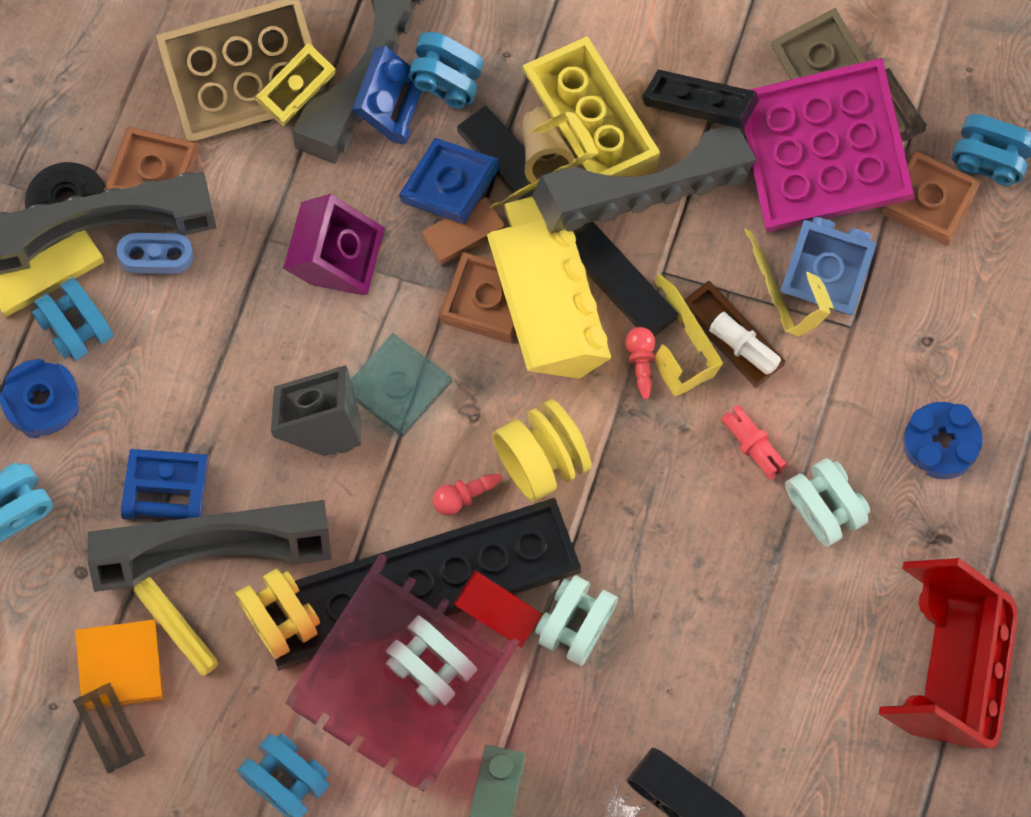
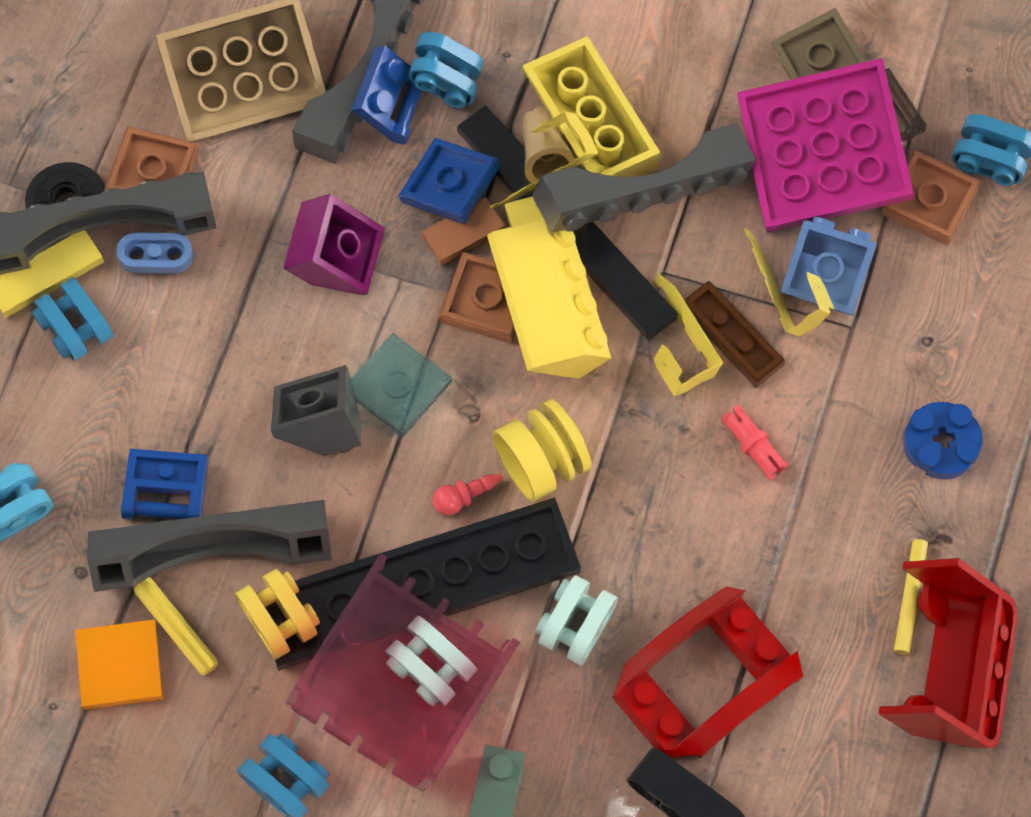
(38, 419): blue plate -> none
(124, 759): clear smoke tile -> none
(295, 85): light yellow brick -> none
(497, 608): red tile -> none
(640, 344): coral bar -> none
(700, 98): black plate -> none
(744, 343): white axle -> none
(746, 638): none -> red wedge
(848, 507): light aqua brick -> none
(909, 601): none -> light yellow bar

